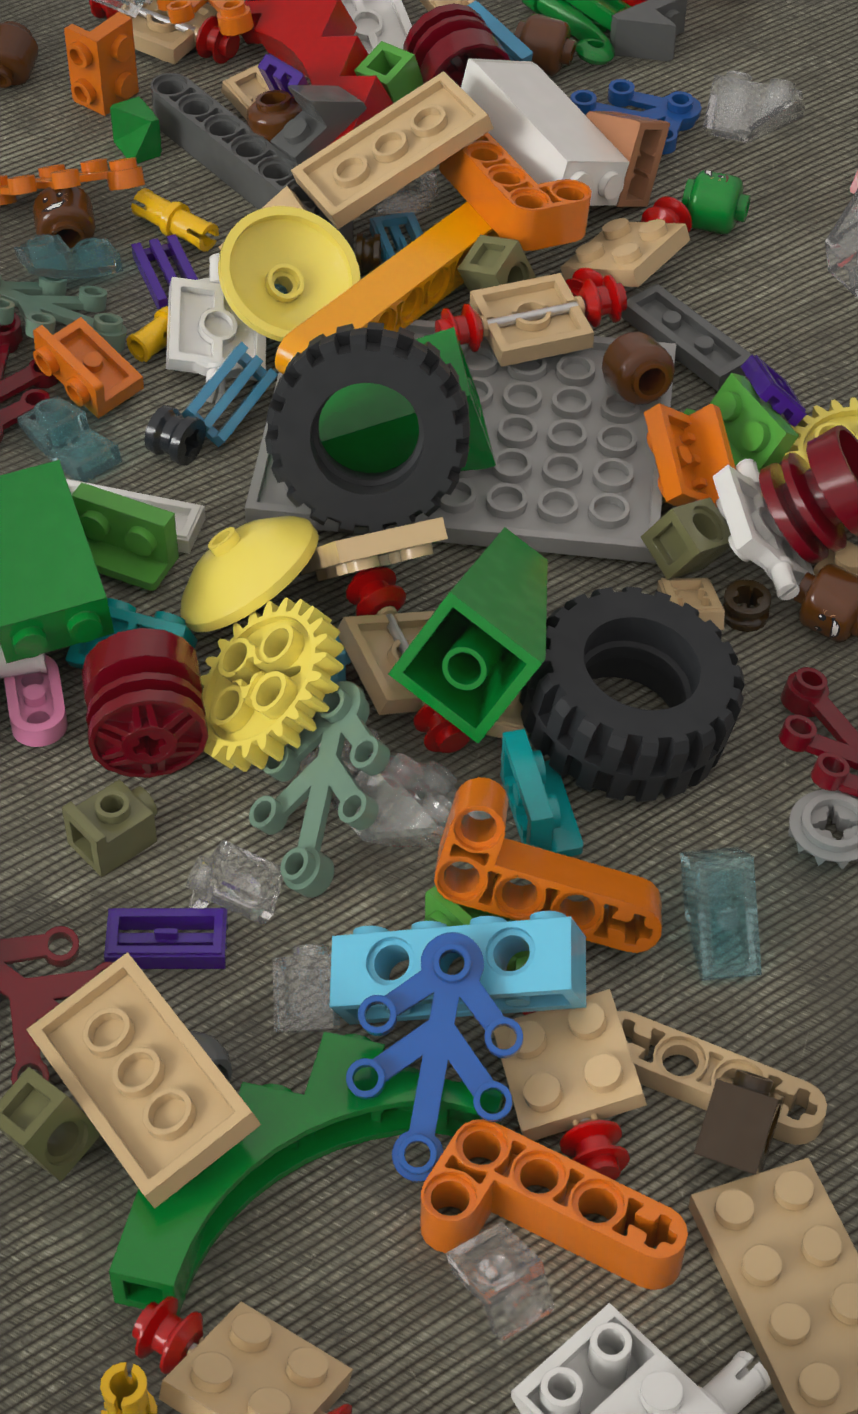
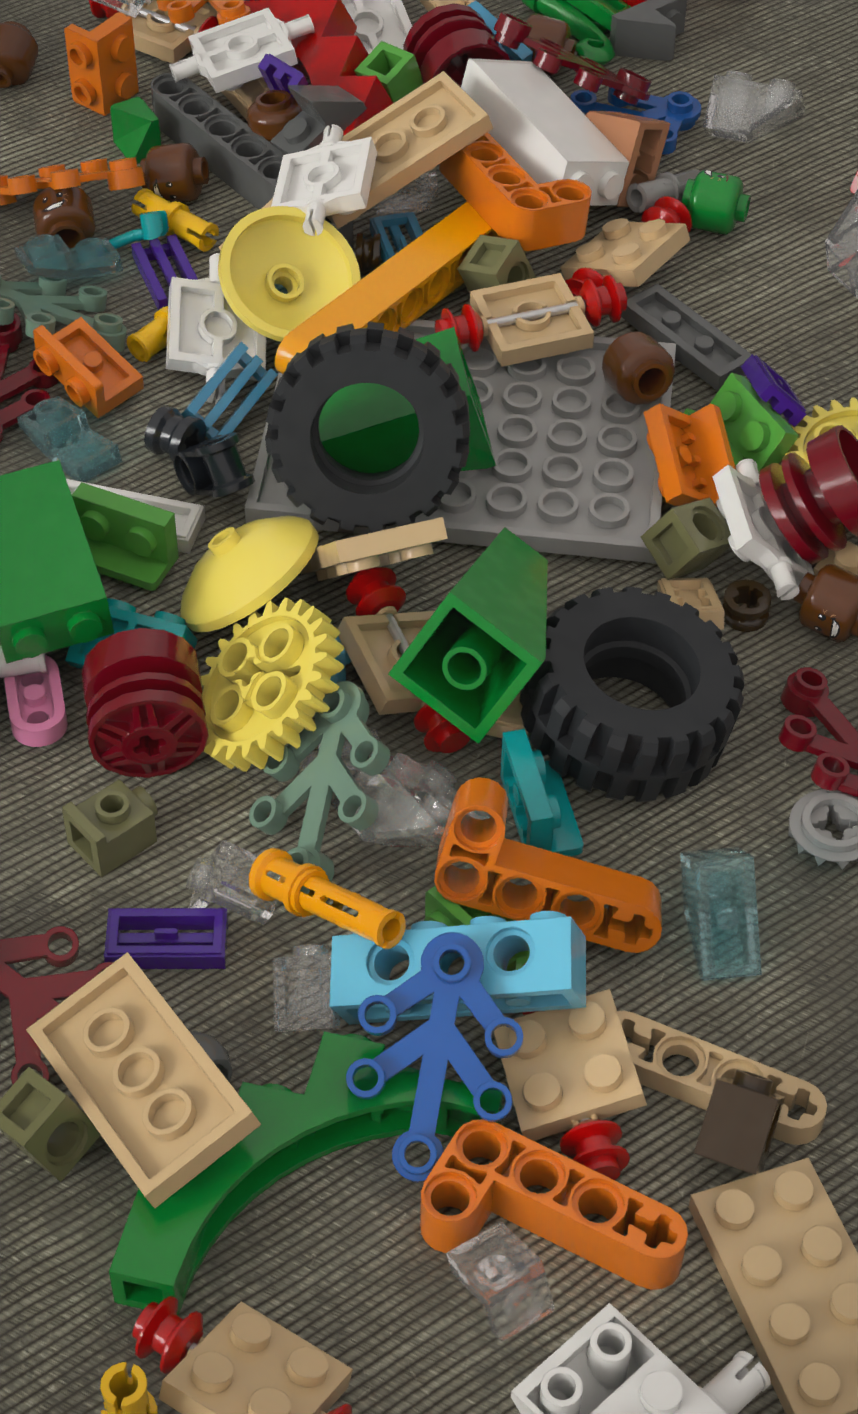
(153, 225): none -> teal hand
(175, 172): none -> reddish brown head
(212, 467): none -> black piece
(233, 50): none -> white plate
(327, 178): none -> white plate
(373, 921): none -> light orange pin
(550, 56): none -> dark red plant
(645, 194): none -> light grey axle

